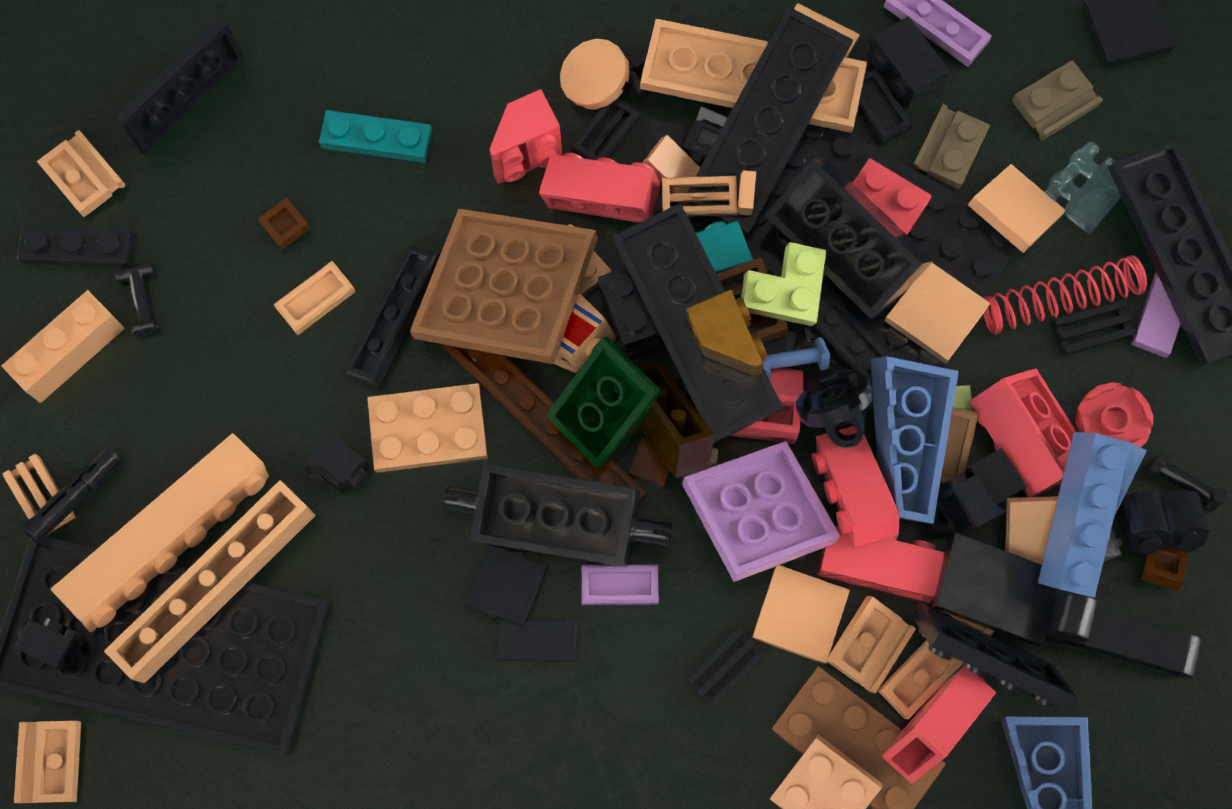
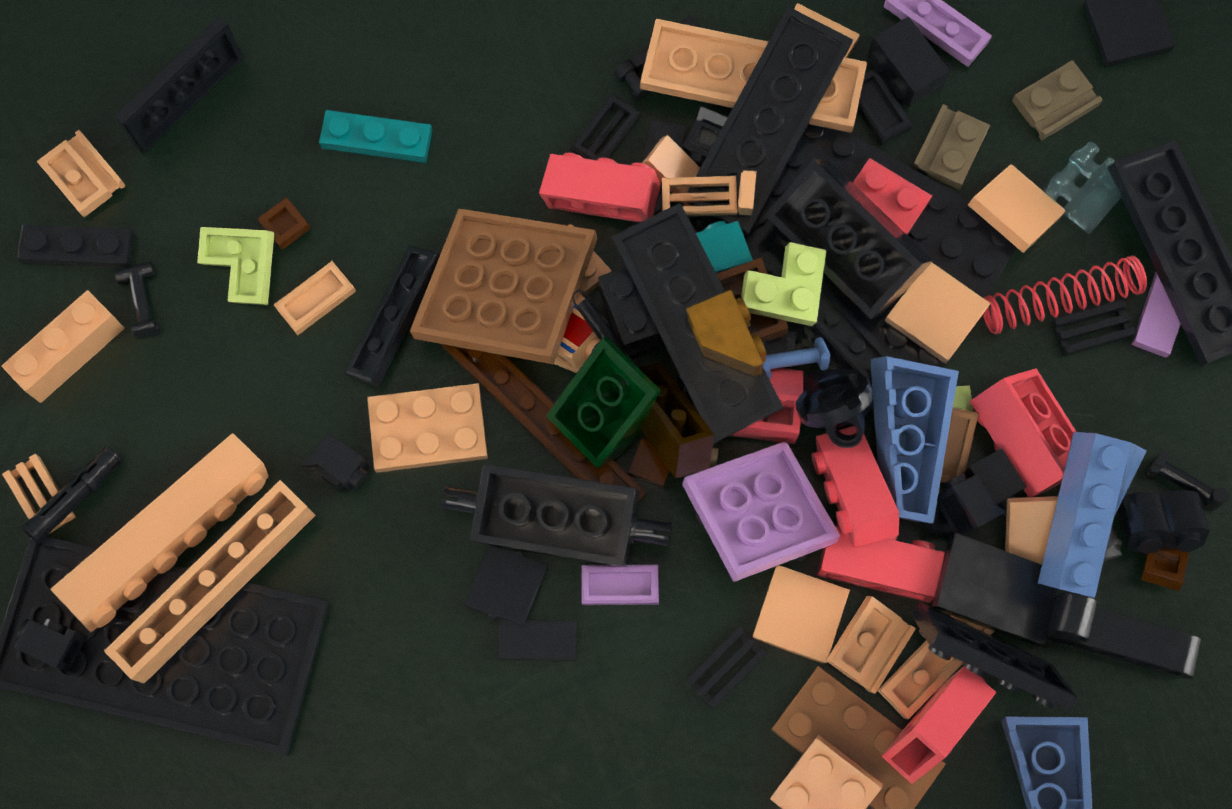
(47, 762): light nougat plate -> none
(247, 254): none -> yellowish green plate
(525, 138): coral slope -> none
(594, 73): light nougat tile -> none
(597, 322): none -> black piece
(1115, 413): coral tile -> none

